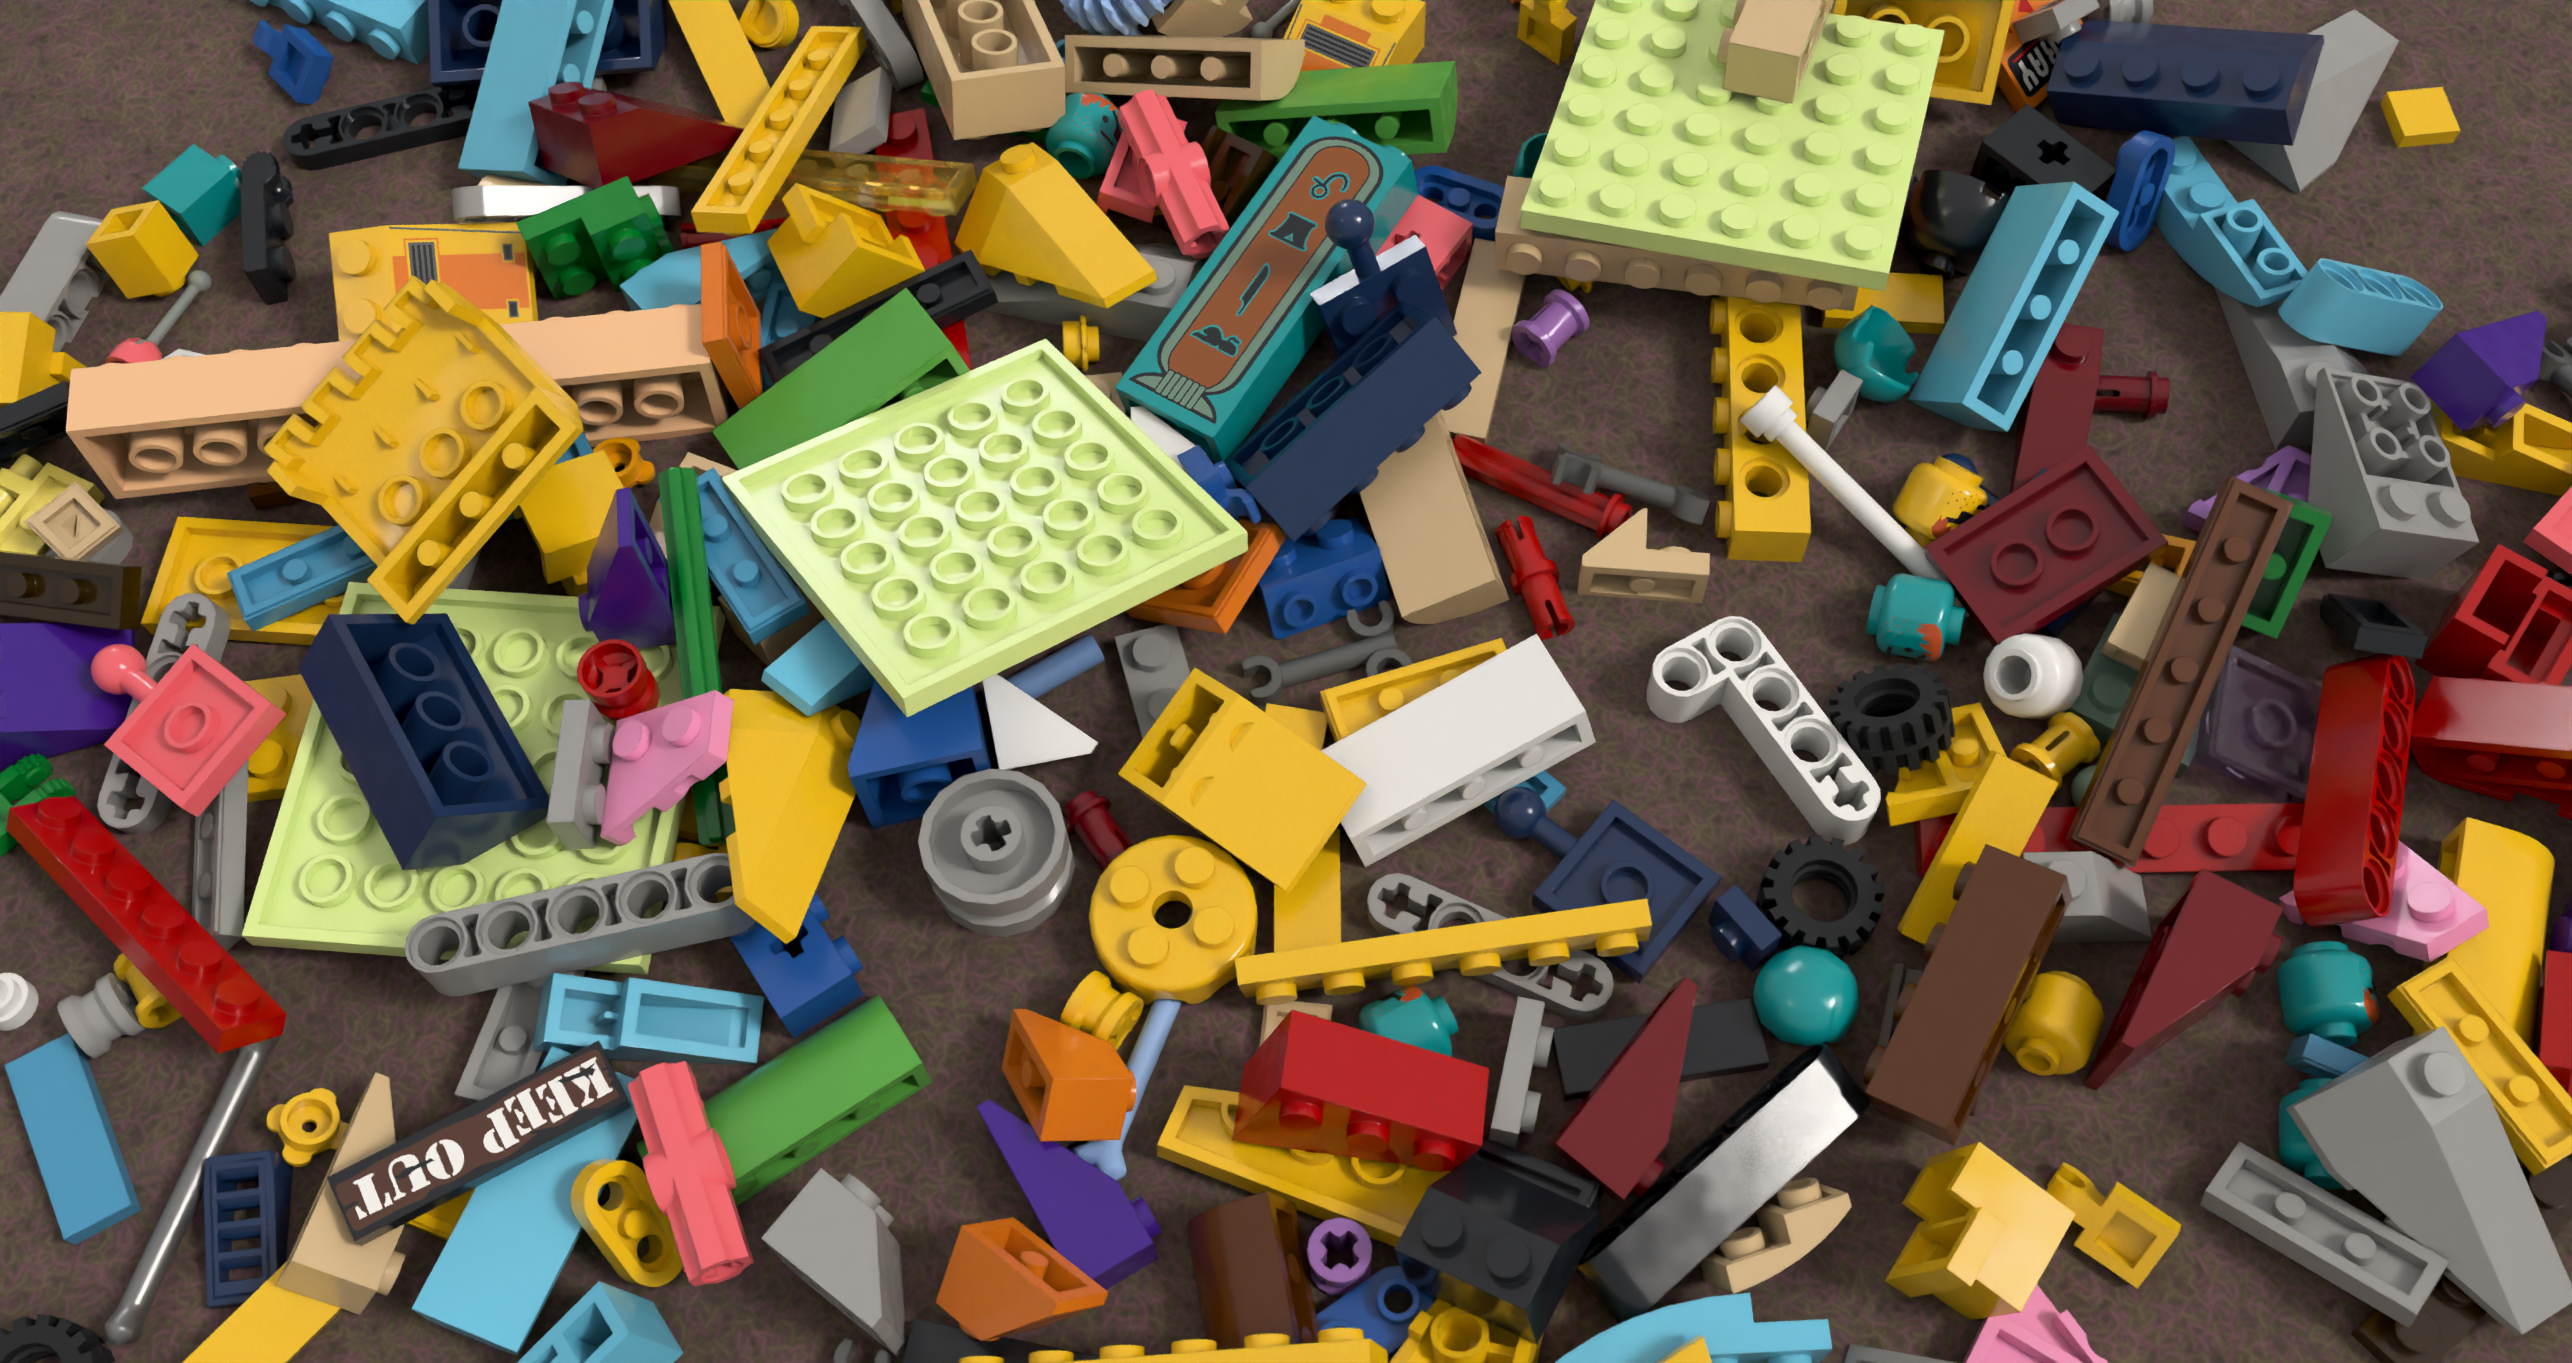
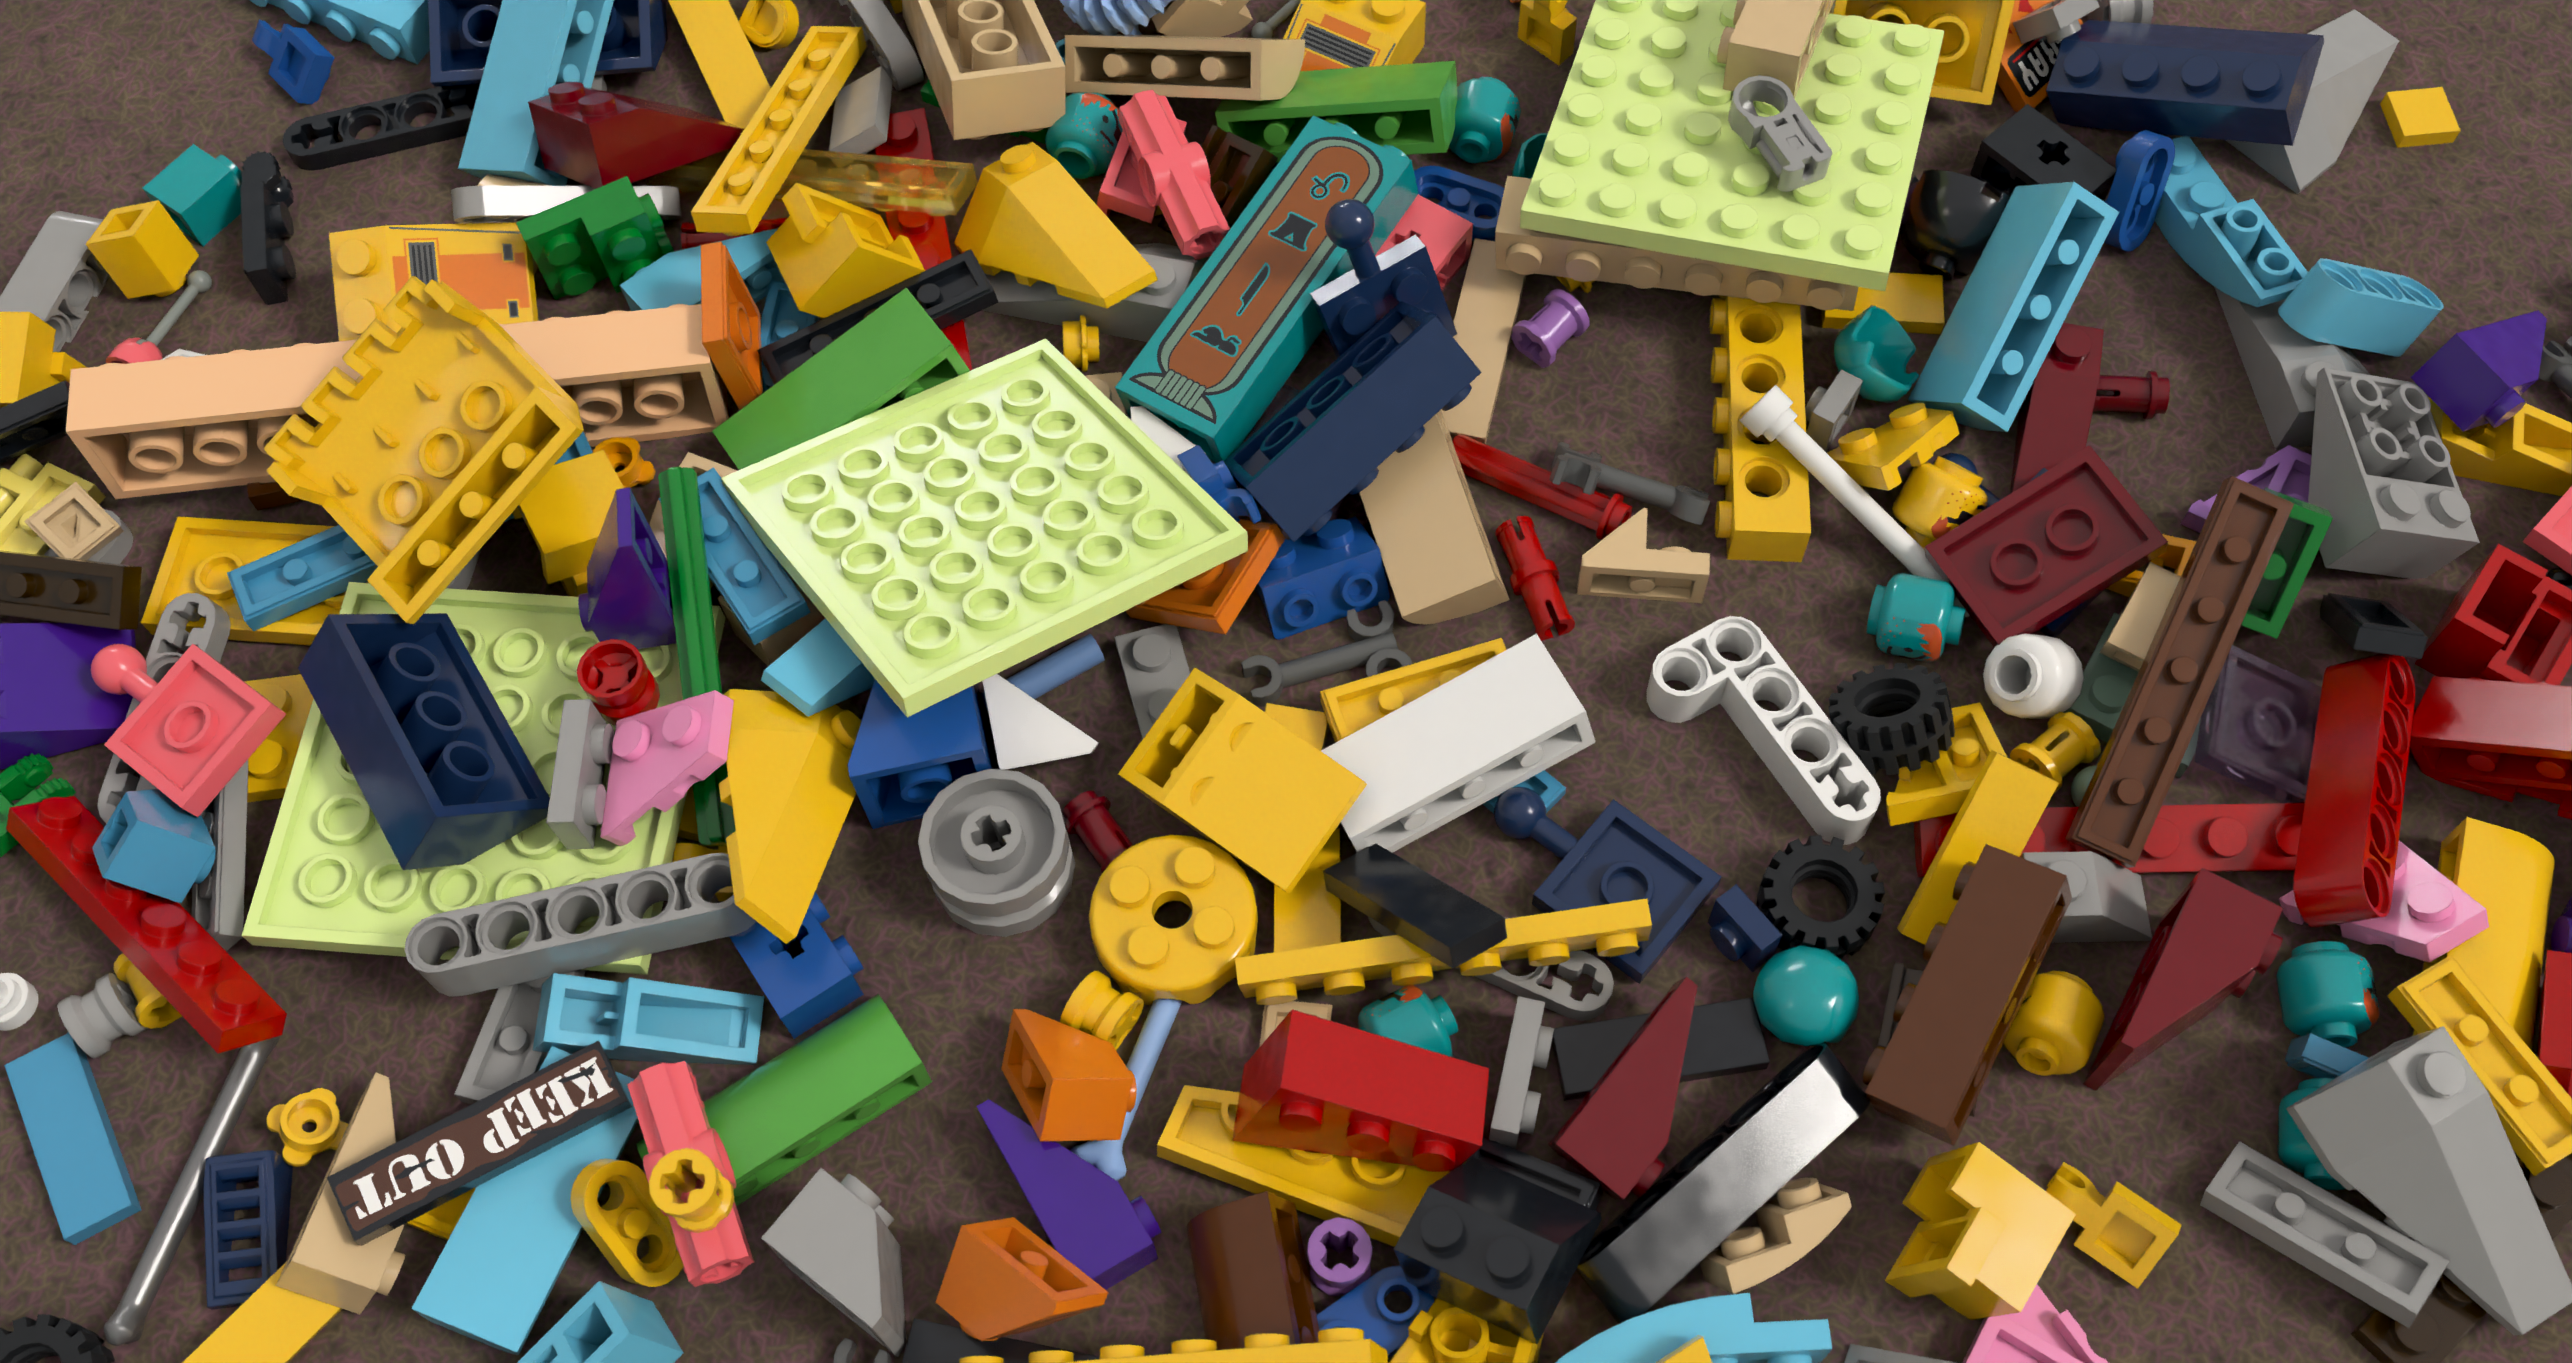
(154, 846): none -> dark azure slope
(679, 1173): none -> yellow bush
(1415, 905): none -> black tile
(1484, 120): none -> teal head
(1784, 140): none -> light grey piece
(1912, 434): none -> yellow wing

